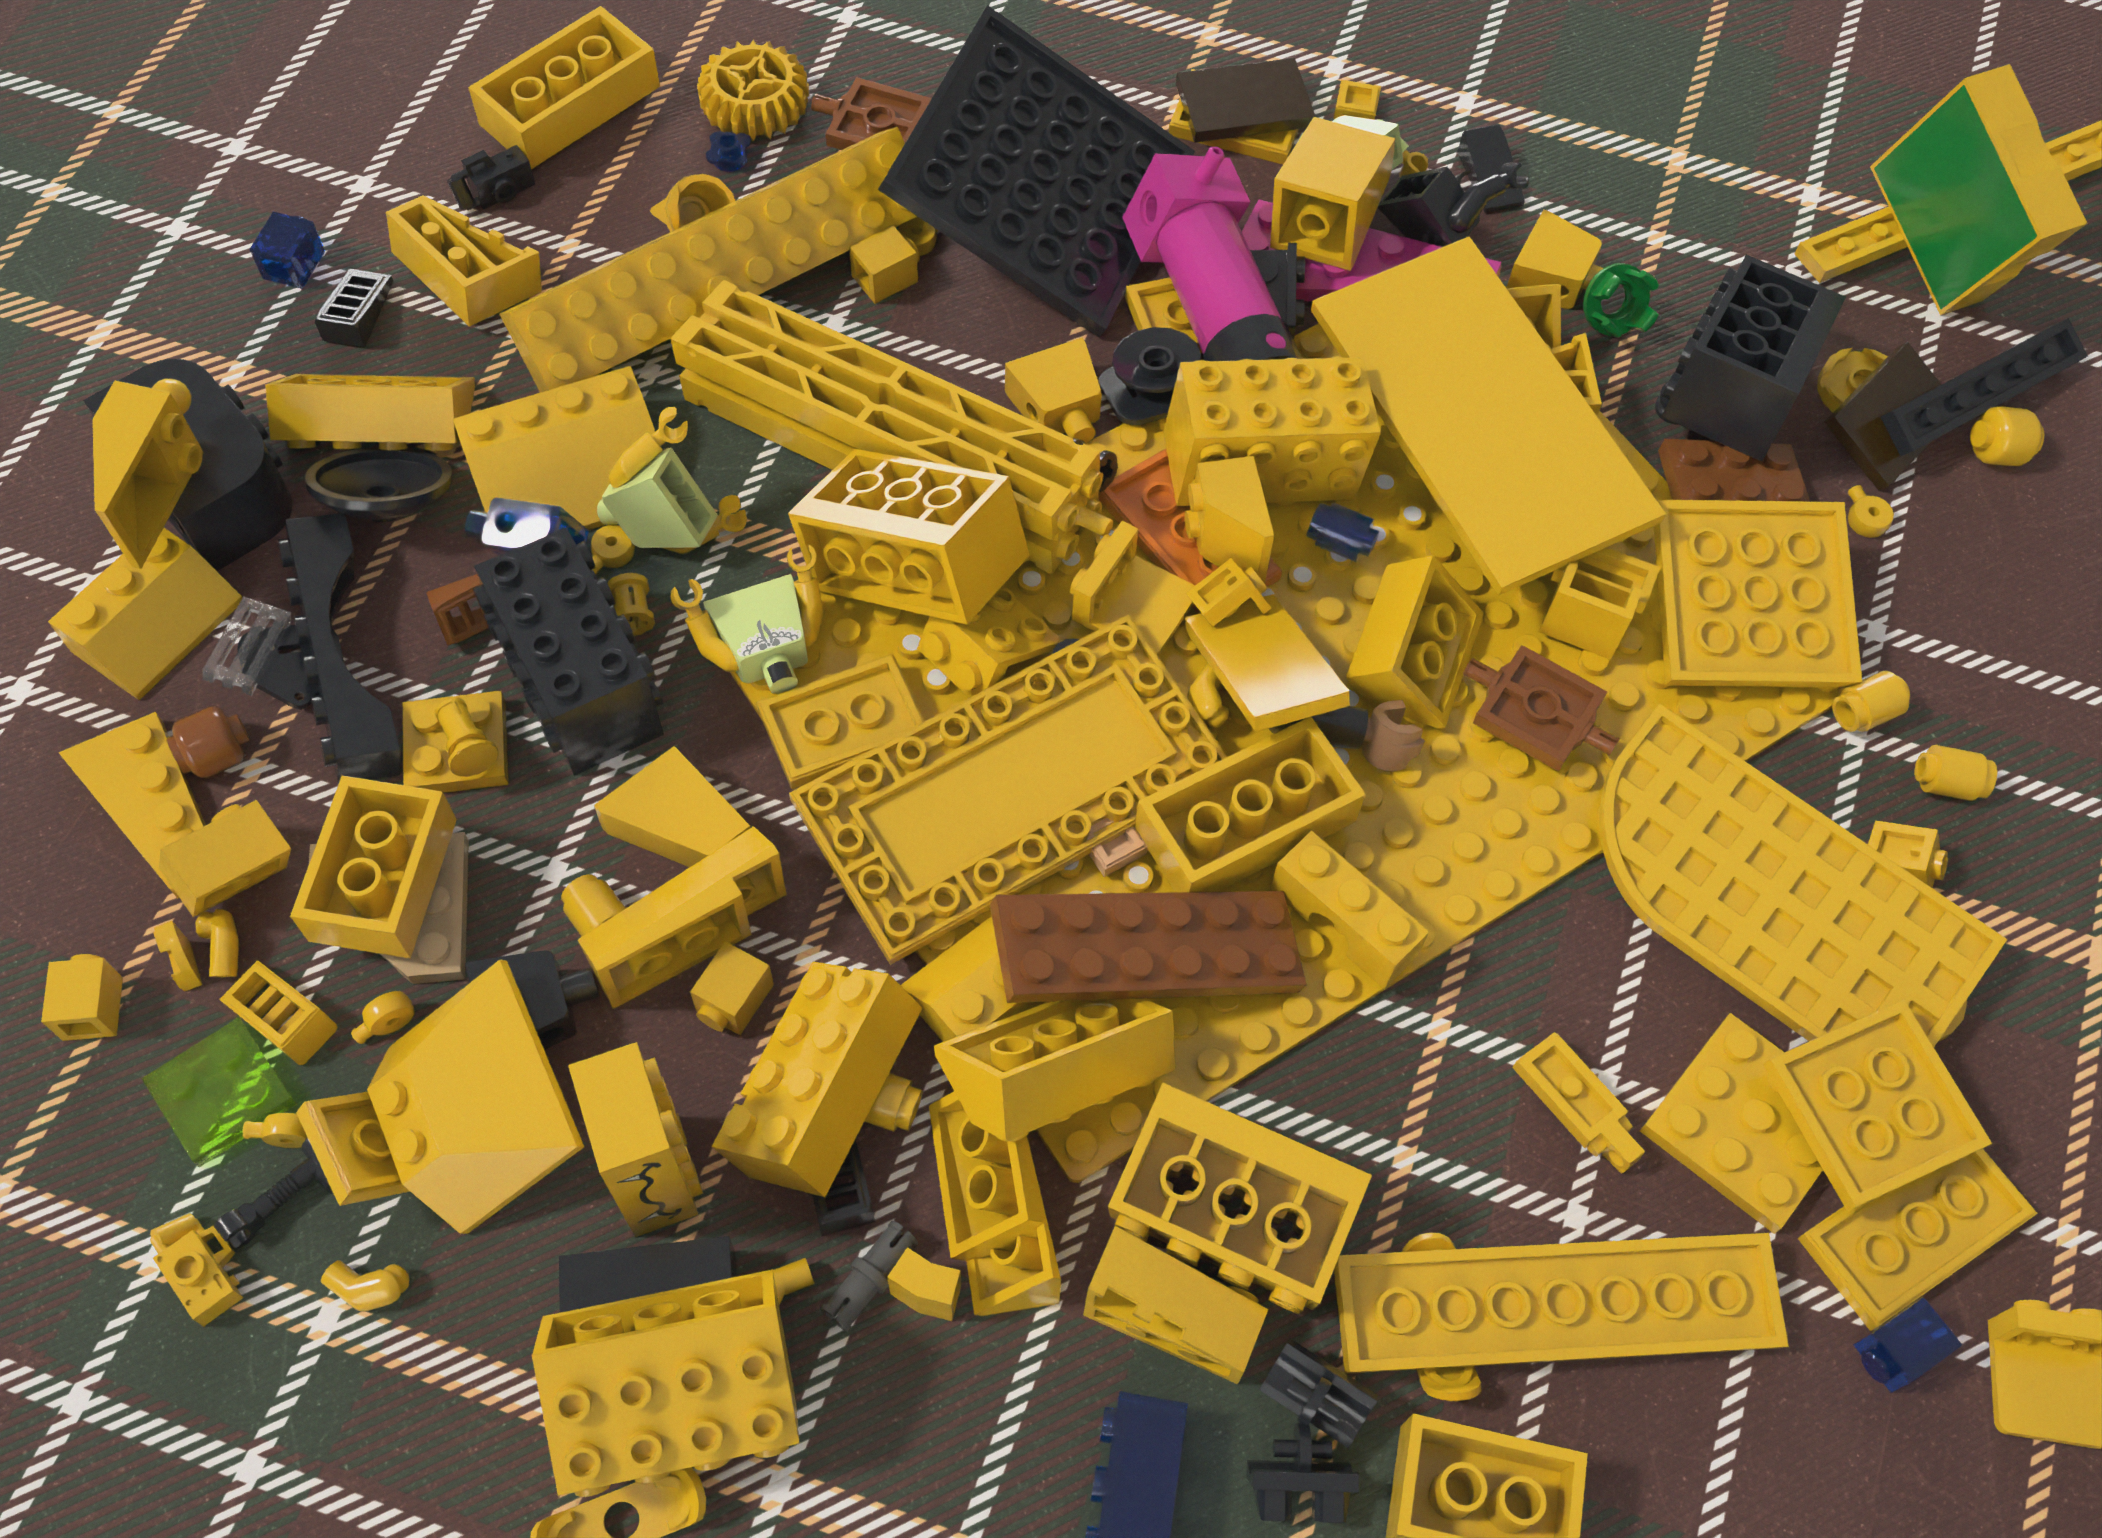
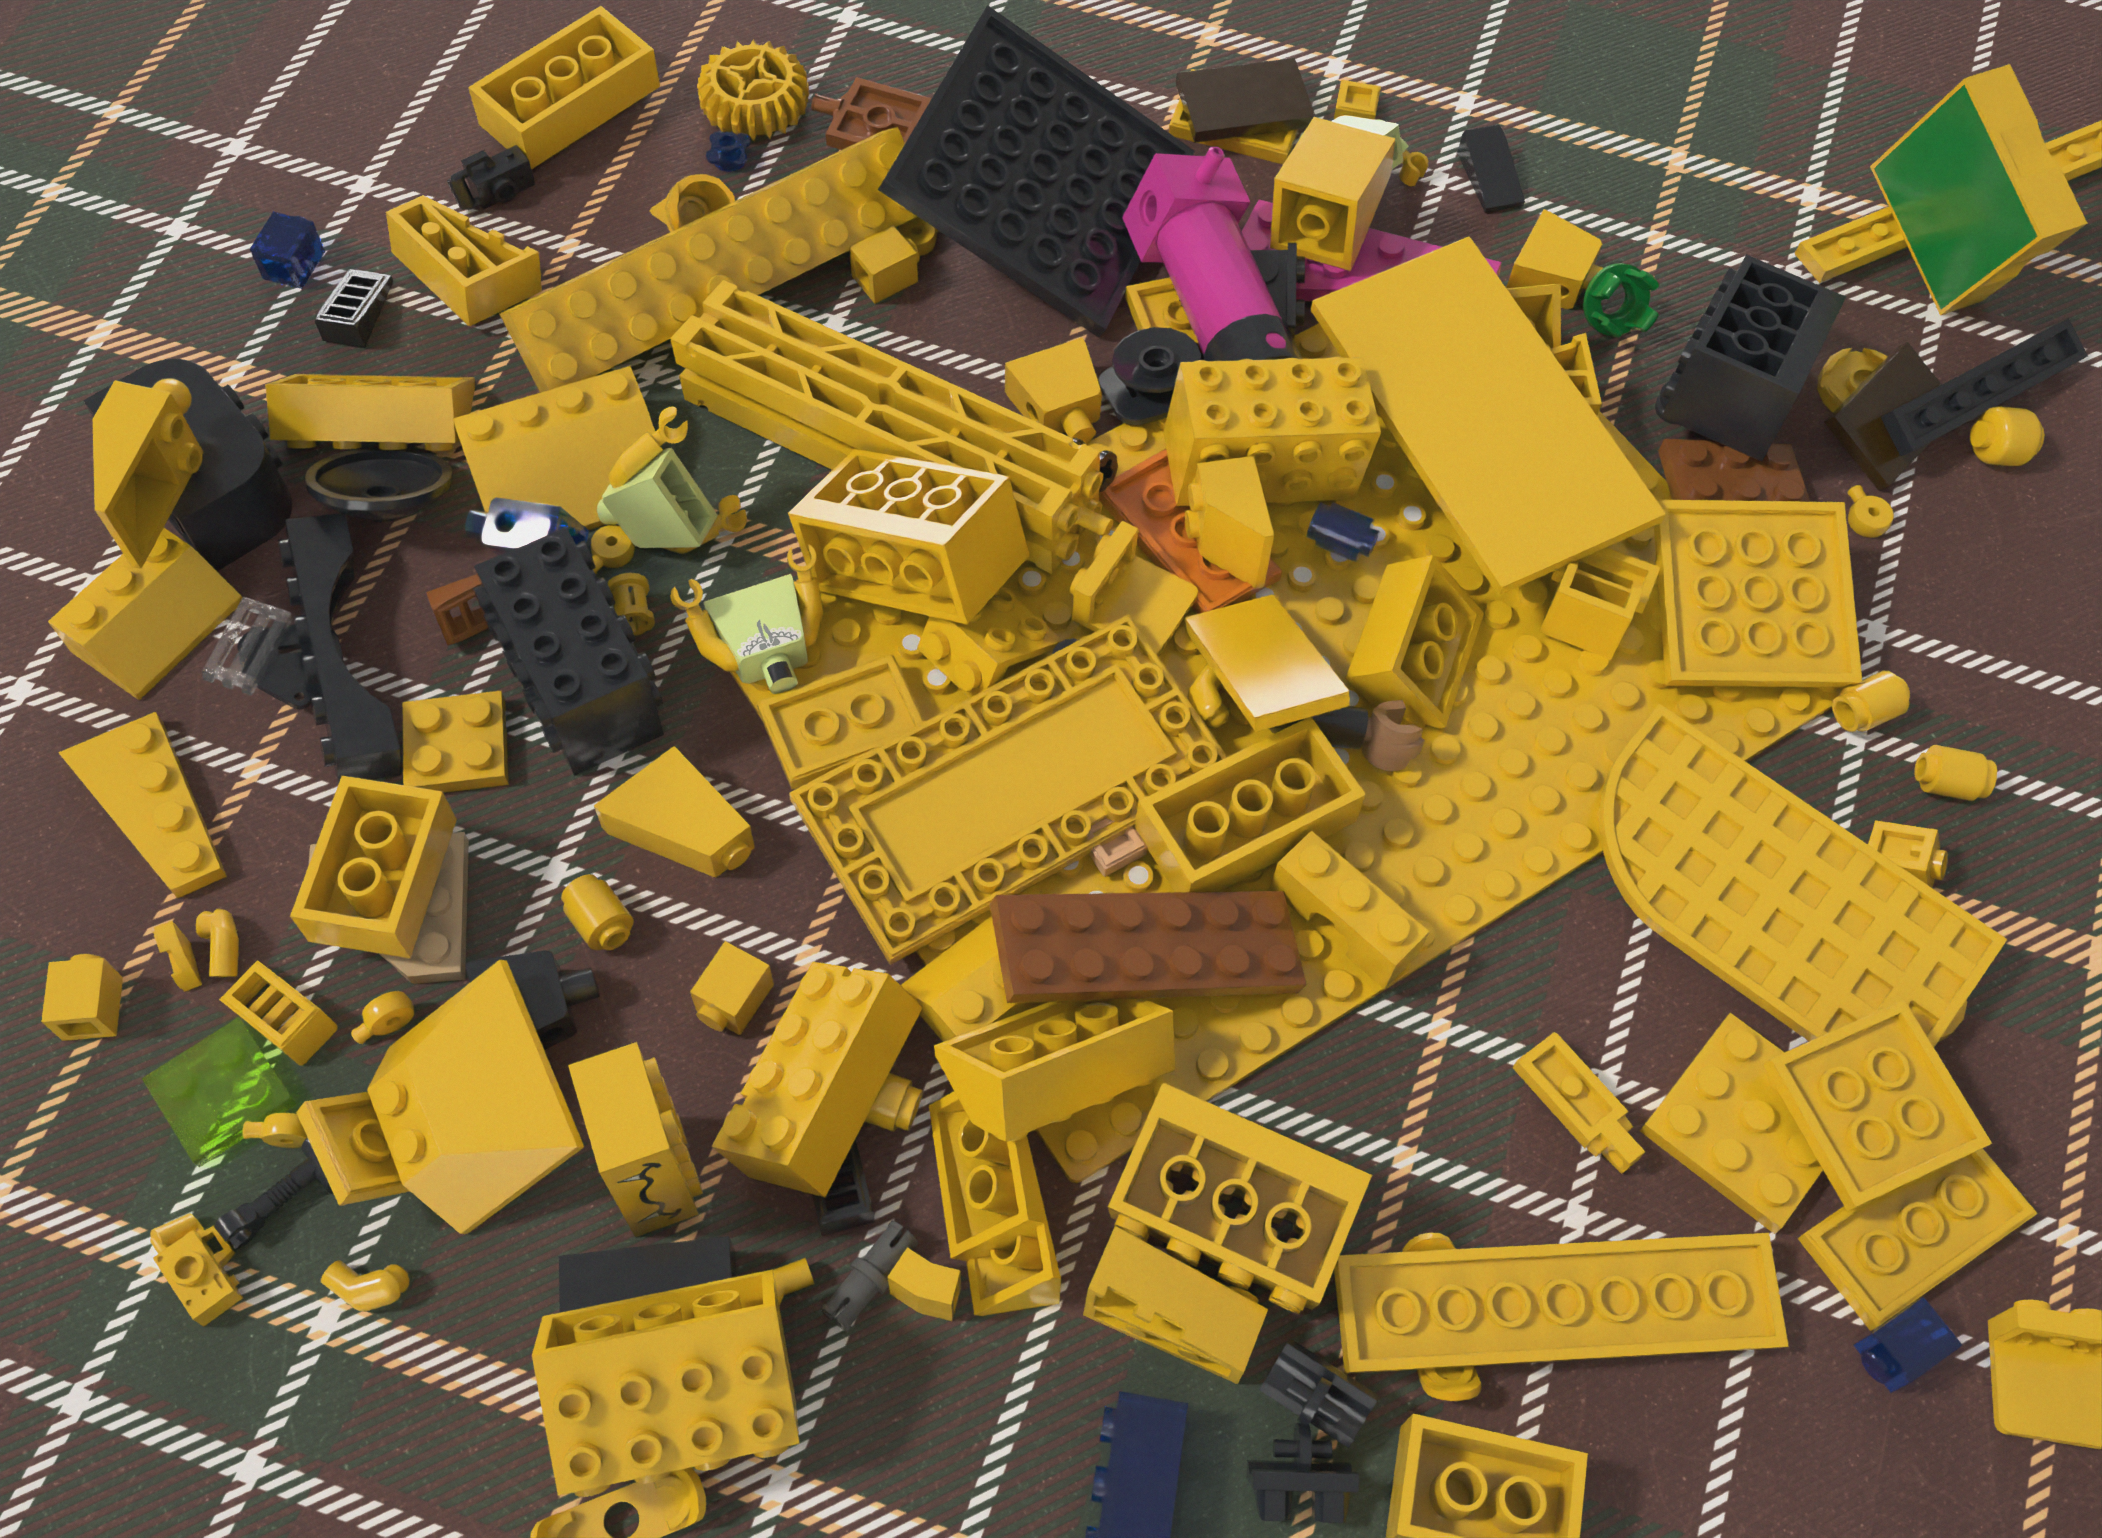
(208, 742): dark orange head -> none
(223, 857): yellow brick -> none
(466, 744): yellow pin -> none
(685, 918): yellow slope -> none
(1226, 590): yellow bracket -> none
(1435, 207): black torso -> none
(1540, 707): dark orange plate -> none

